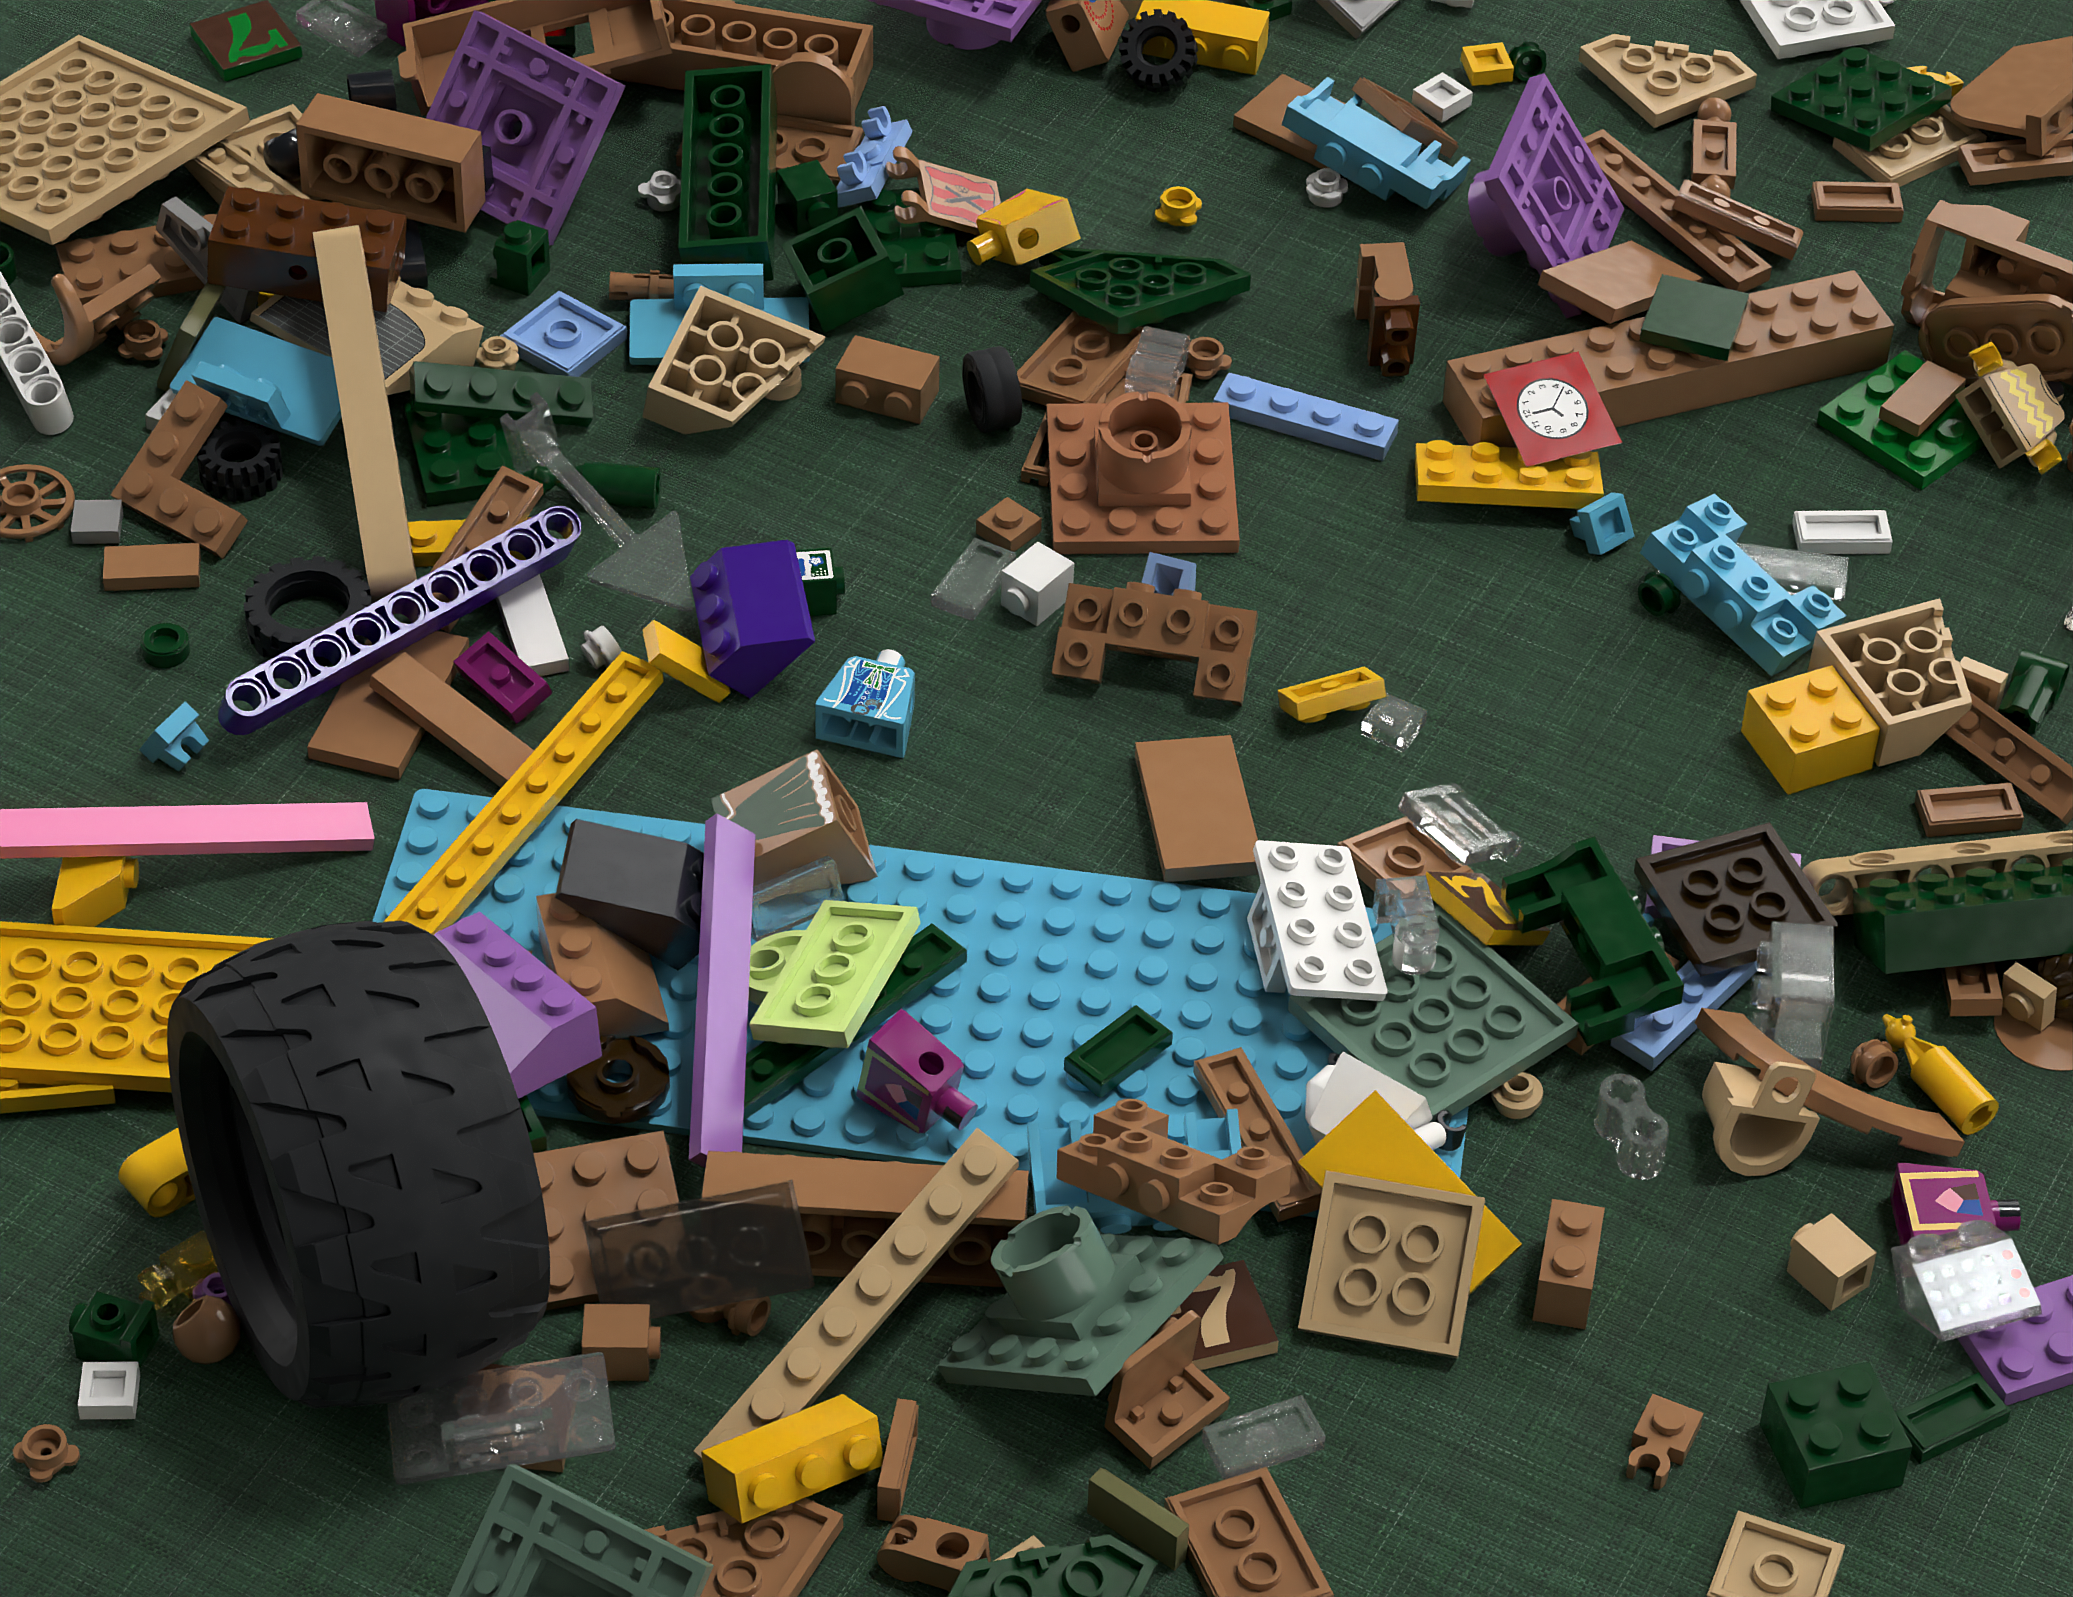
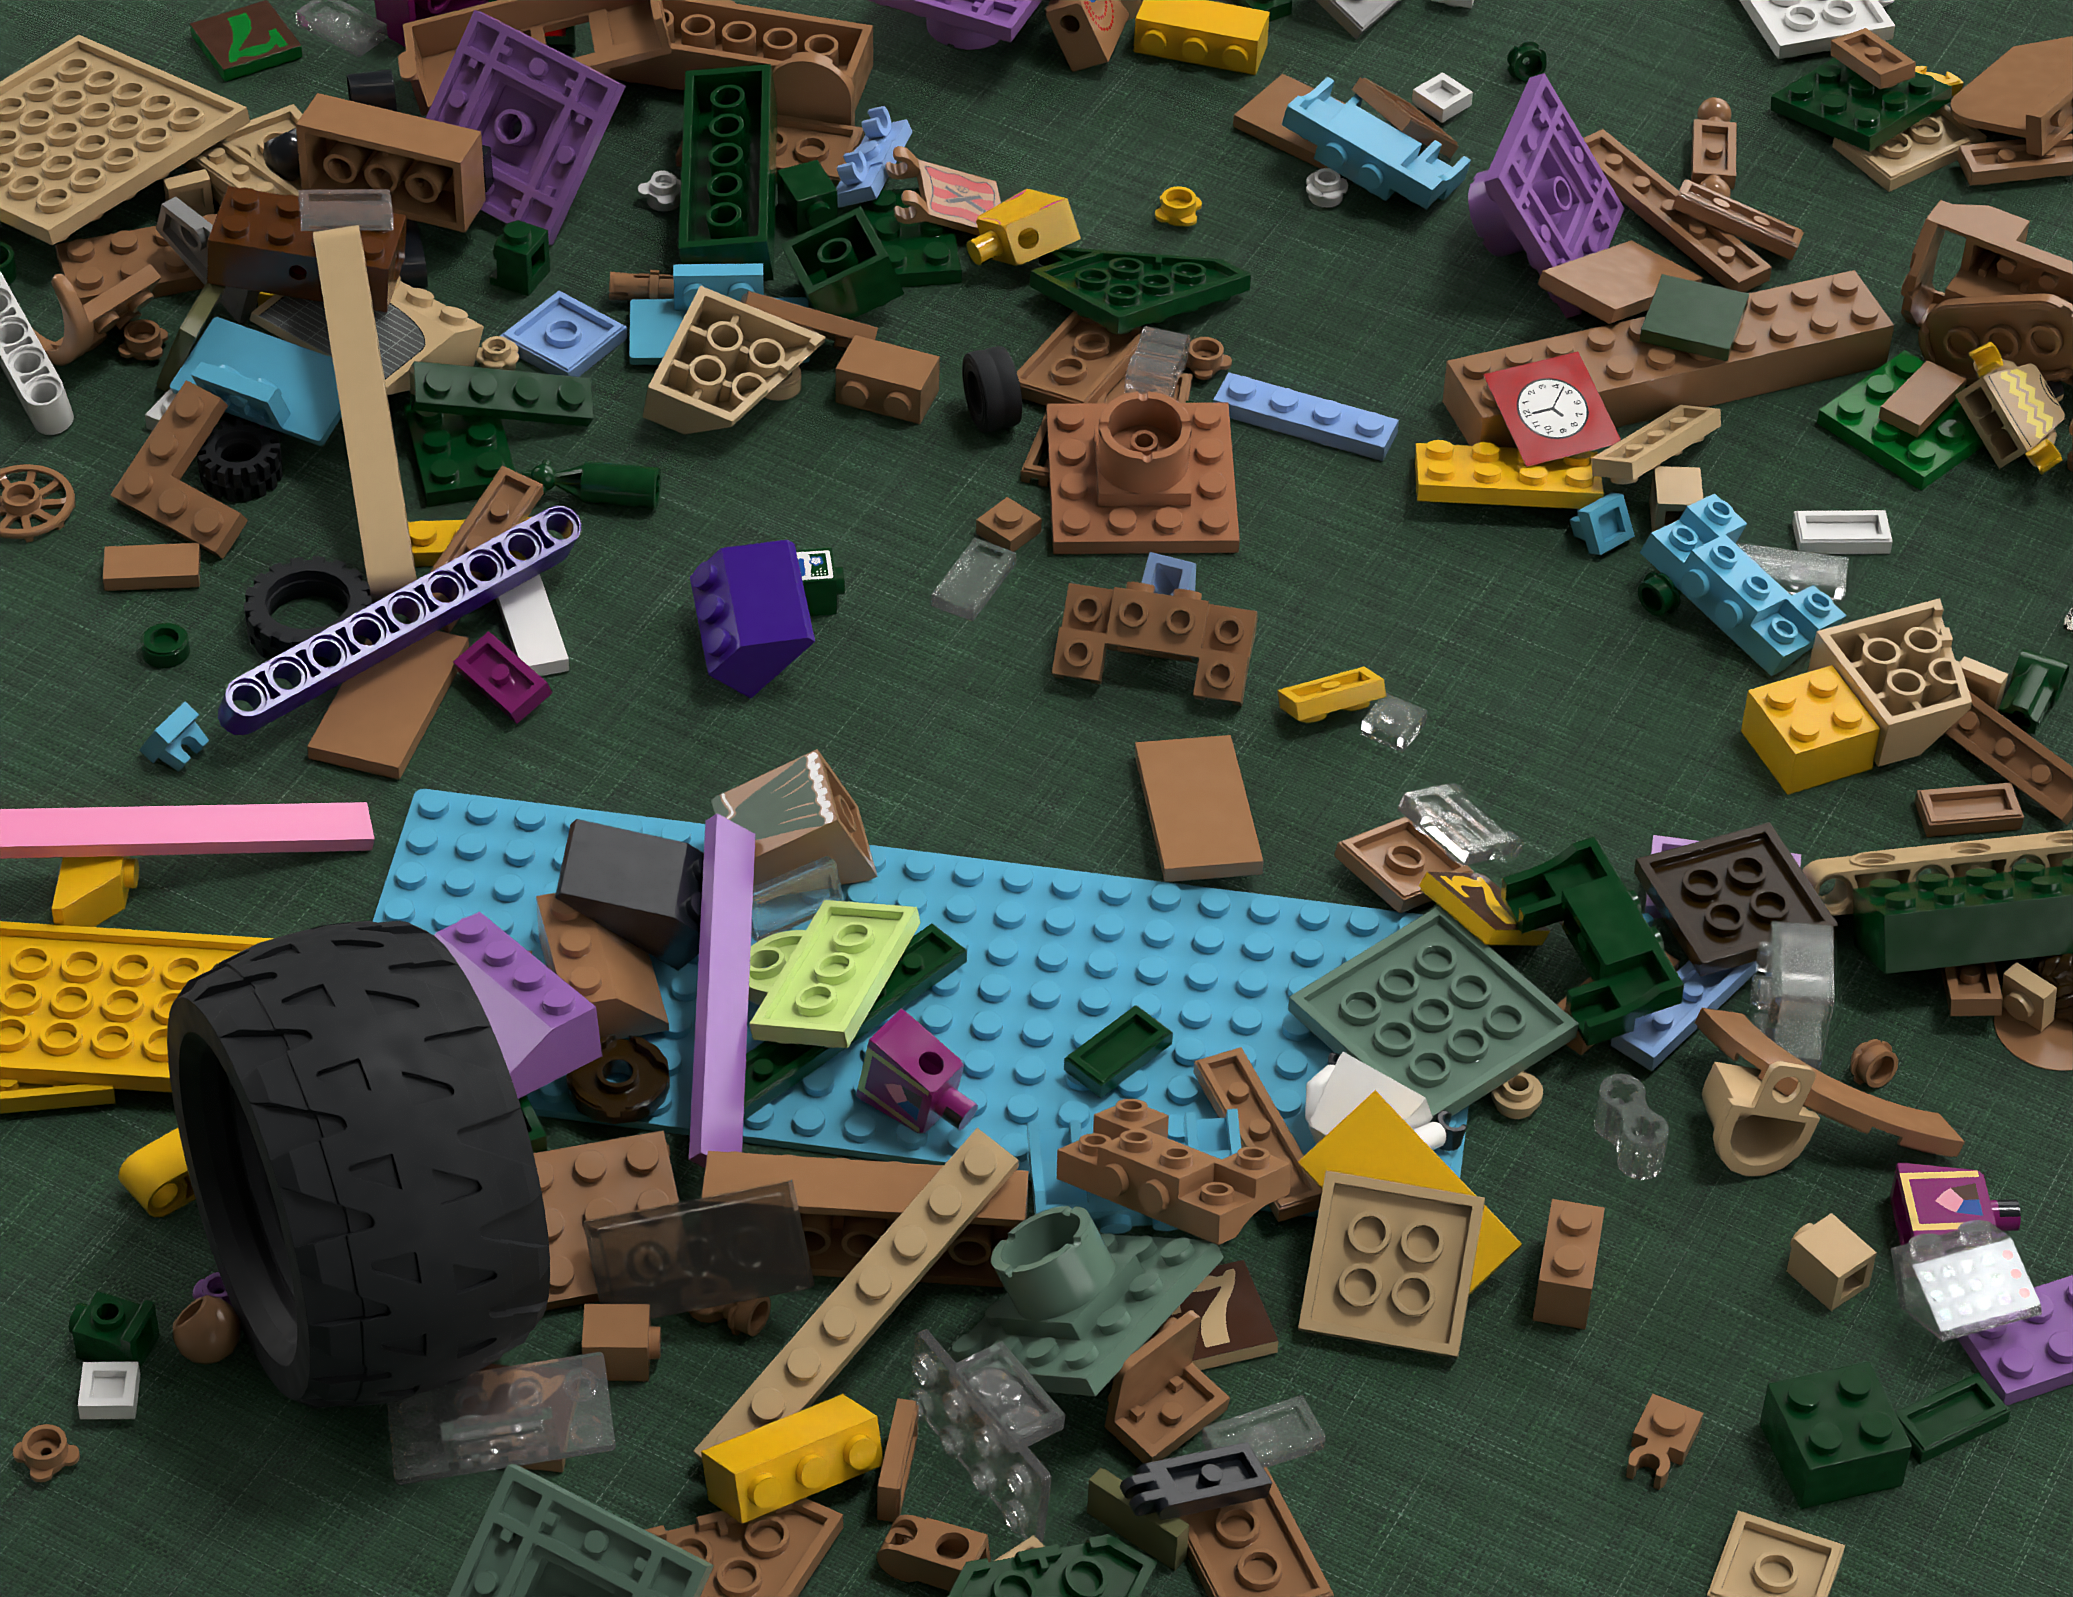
(96, 521): light grey tile -> none
(178, 1271): clear yellow plate -> none
(192, 189): none -> tan plate
(344, 208): none -> clear tile
(451, 718): medium nougat tile -> none
(529, 795): yellow plate -> none
(600, 647): white plate -> none
(646, 563): clear piece -> none
(681, 660): yellow tile -> none
(831, 326): none -> medium nougat plate
(868, 705): medium azure torso -> none
(987, 1418): none -> clear bracket
(1036, 583): white brick -> none
(1152, 26): black tyre -> none
(1197, 1482): none -> black hinge
(1313, 924): white bracket -> none
(1387, 302): hips -> none
(1413, 921): clear leg -> none
(1487, 64): yellow plate -> none
(1655, 443): none -> tan plate
(1665, 78): tan plate -> none
(1672, 492): none -> tan brick
(1857, 201): medium nougat tile -> none
(1873, 58): none -> medium nougat plate
(1942, 1077): yellow wheel -> none

